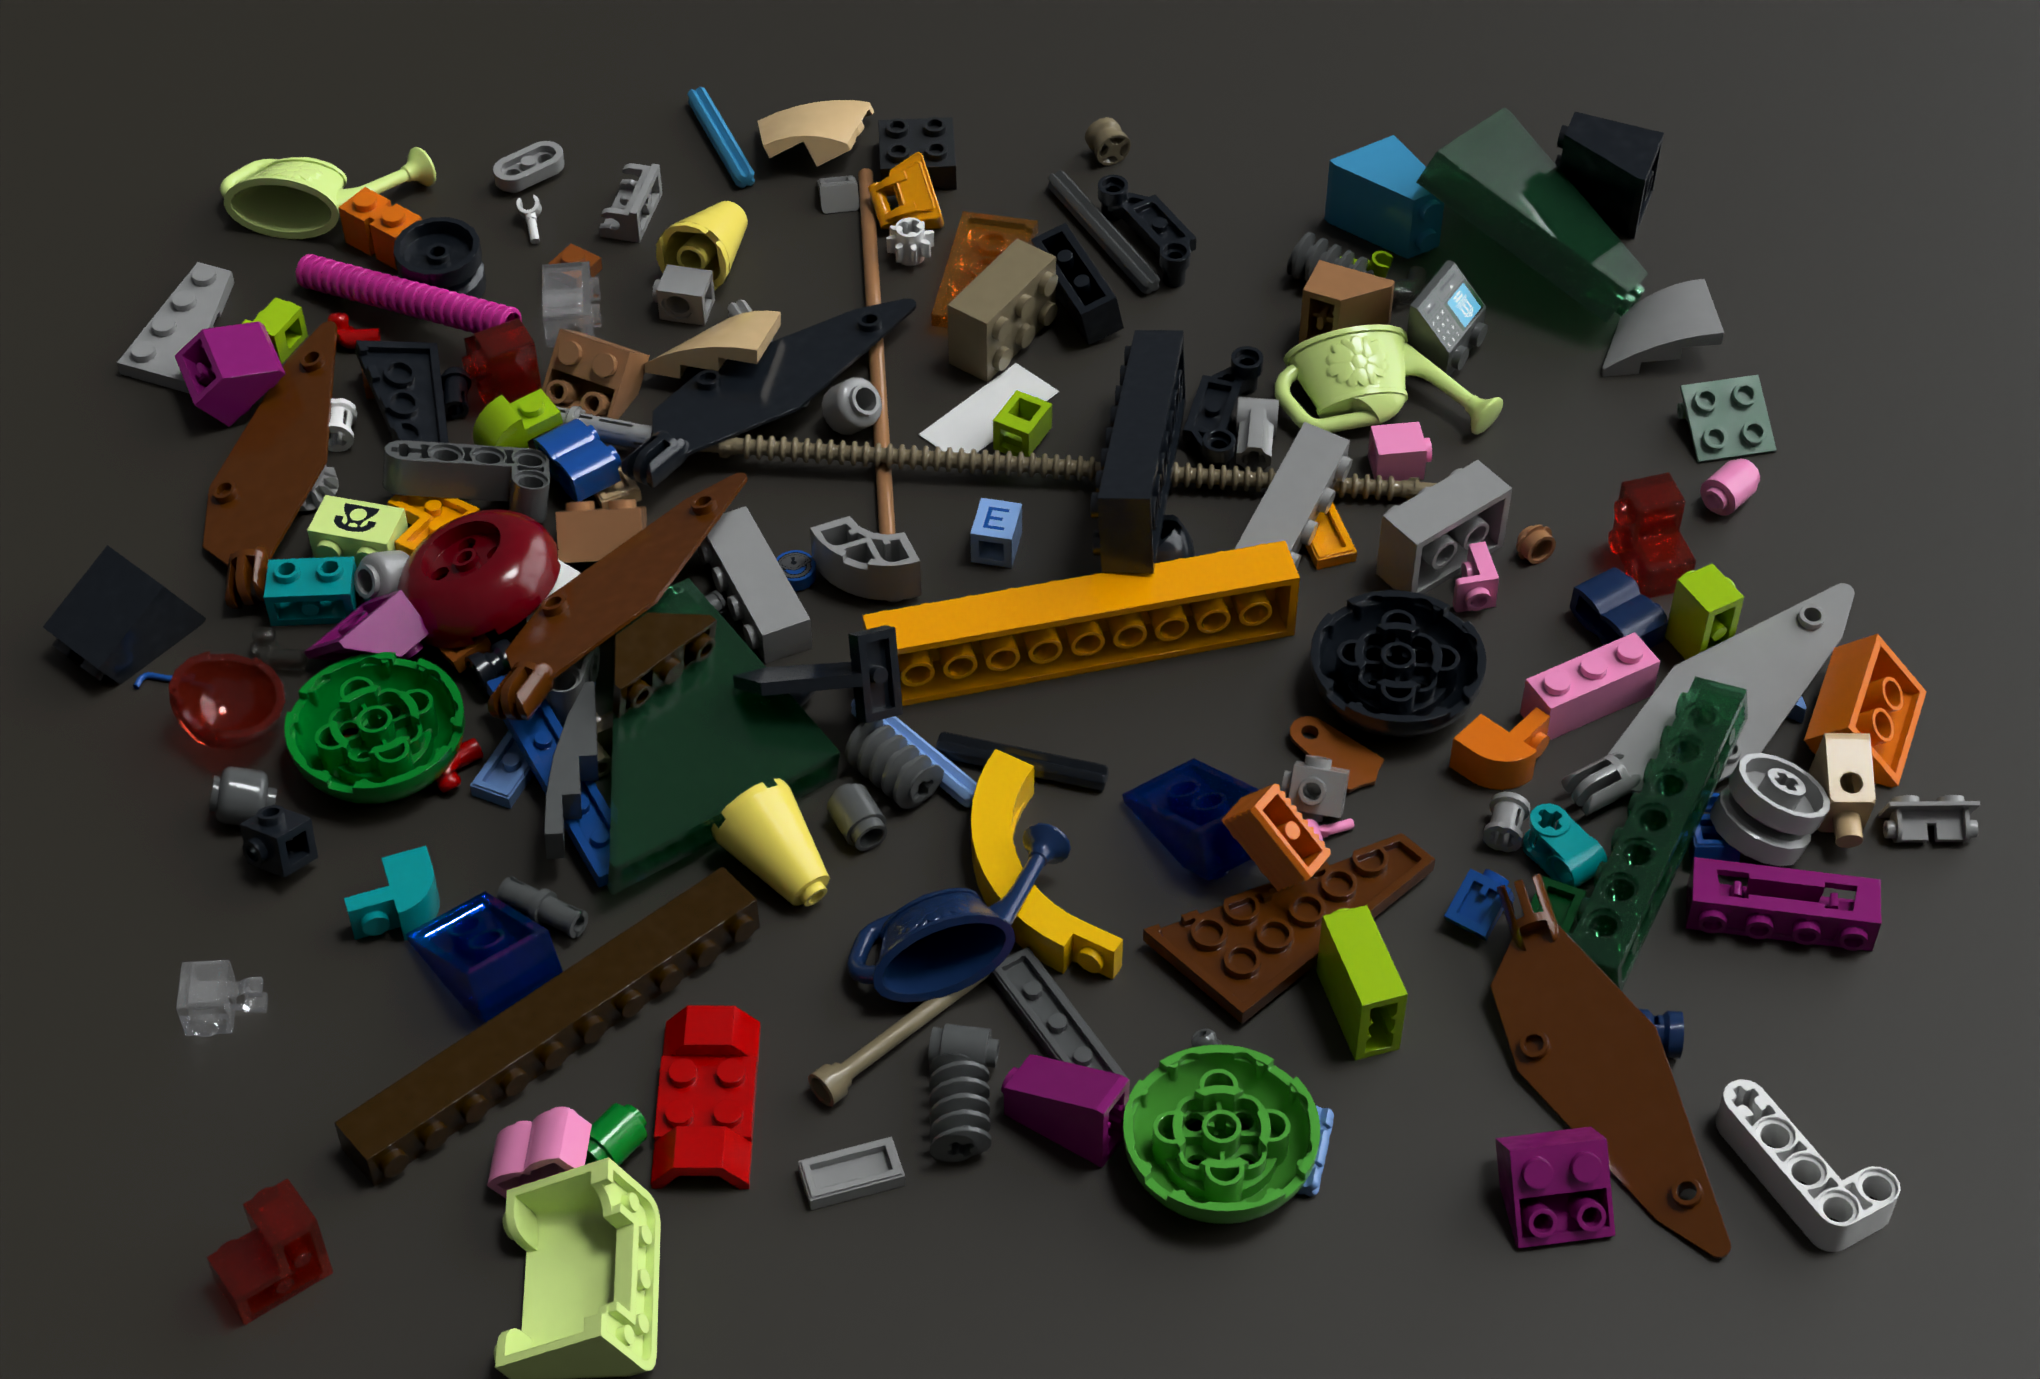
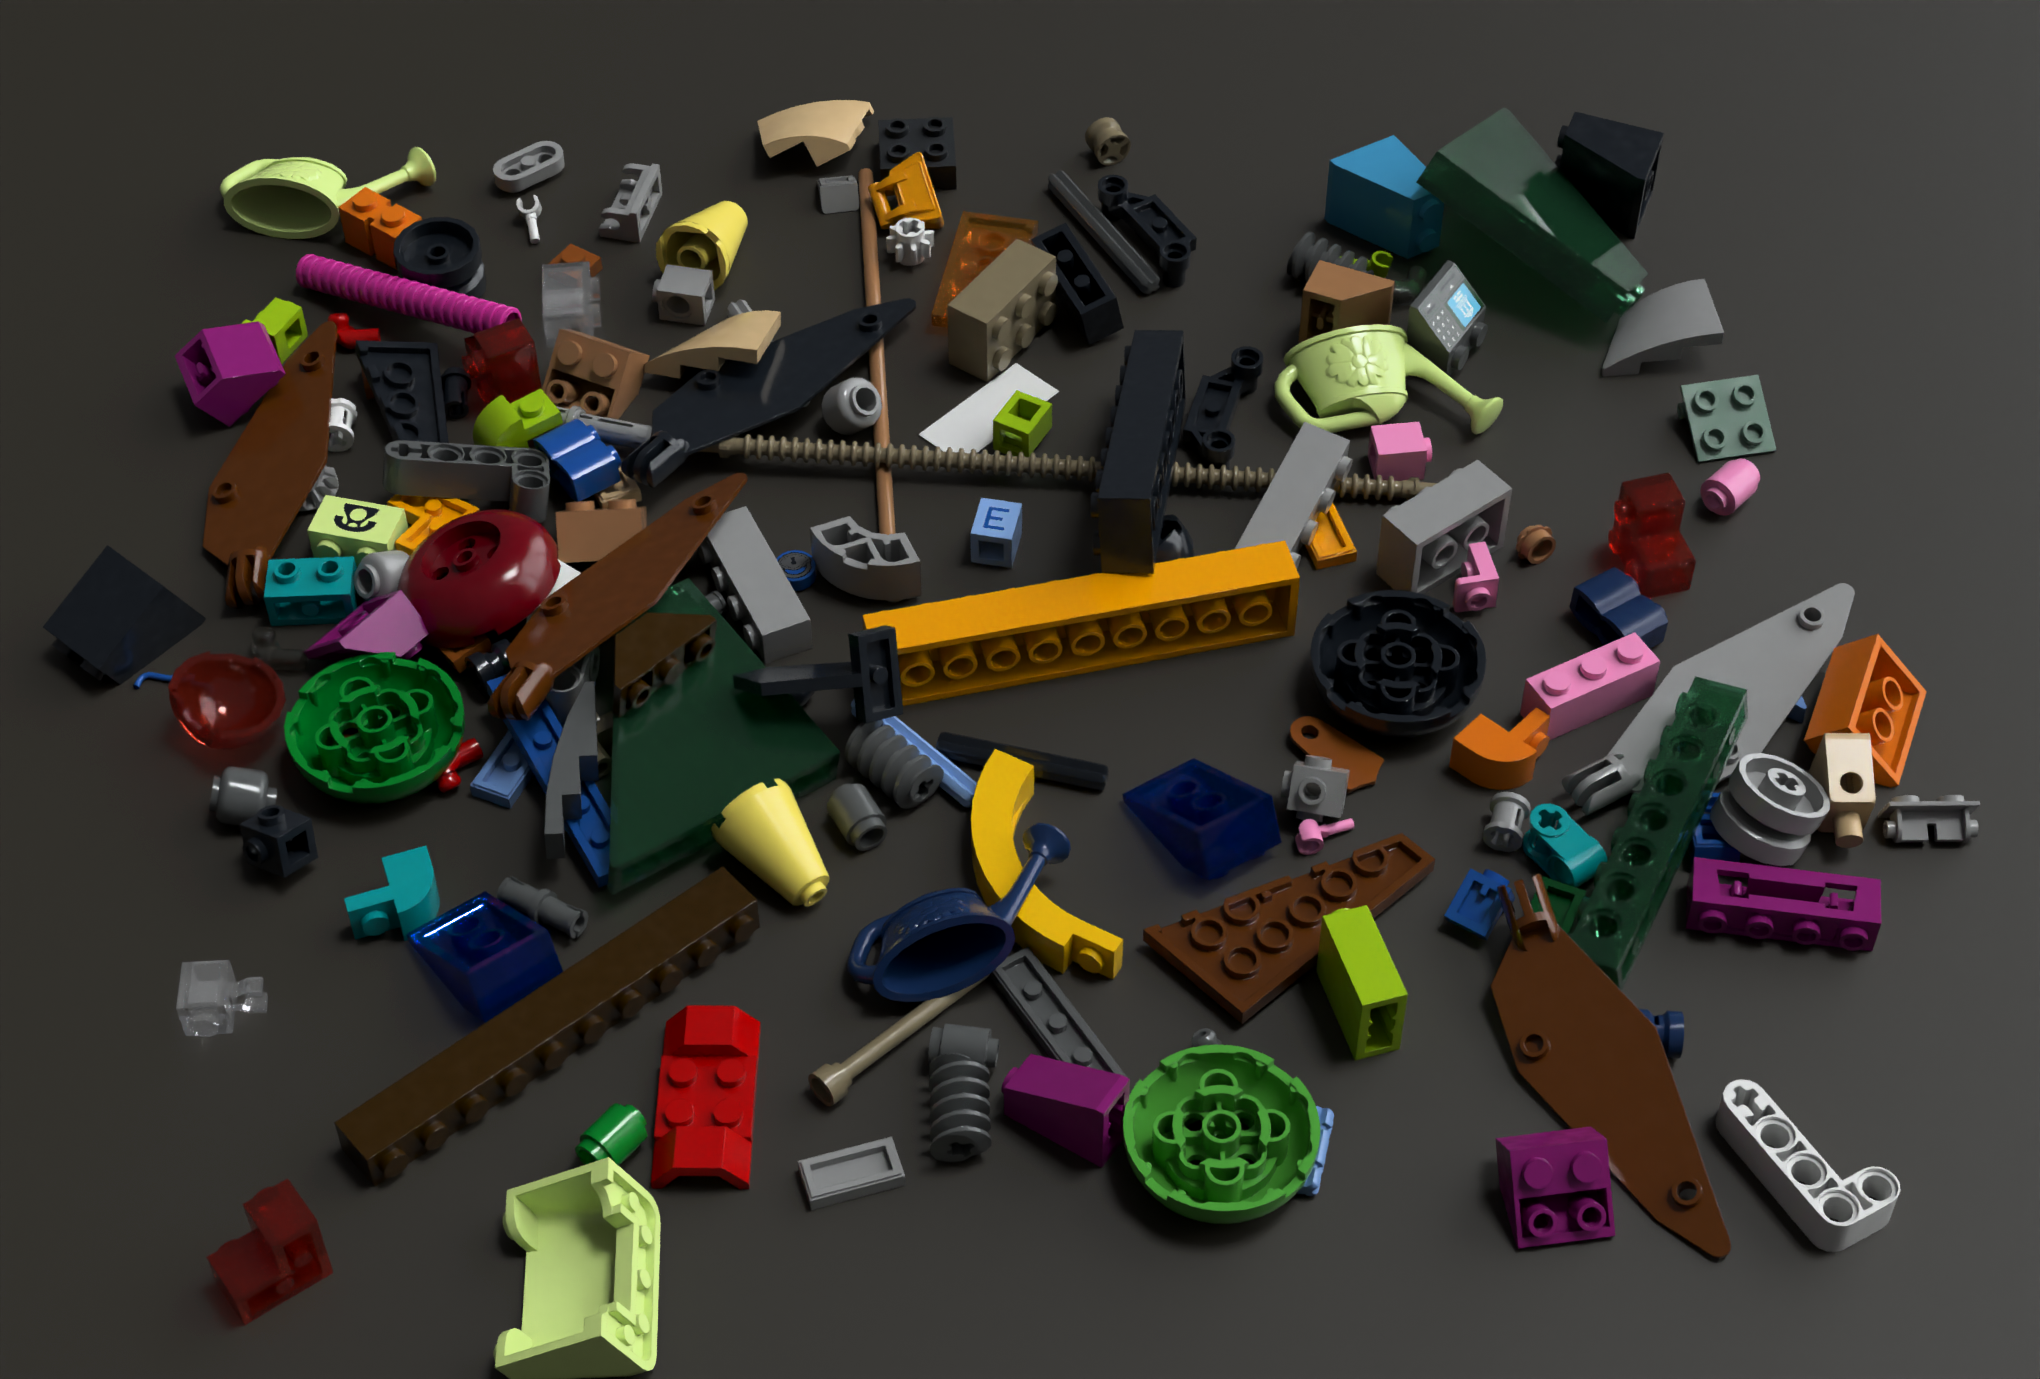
(184, 314): light grey wing -> none
(538, 1149): bright pink brick -> none
(721, 137): dark azure axle -> none
(1255, 429): light grey piece -> none
(1276, 837): orange brick -> none
(1703, 611): lime brick -> none

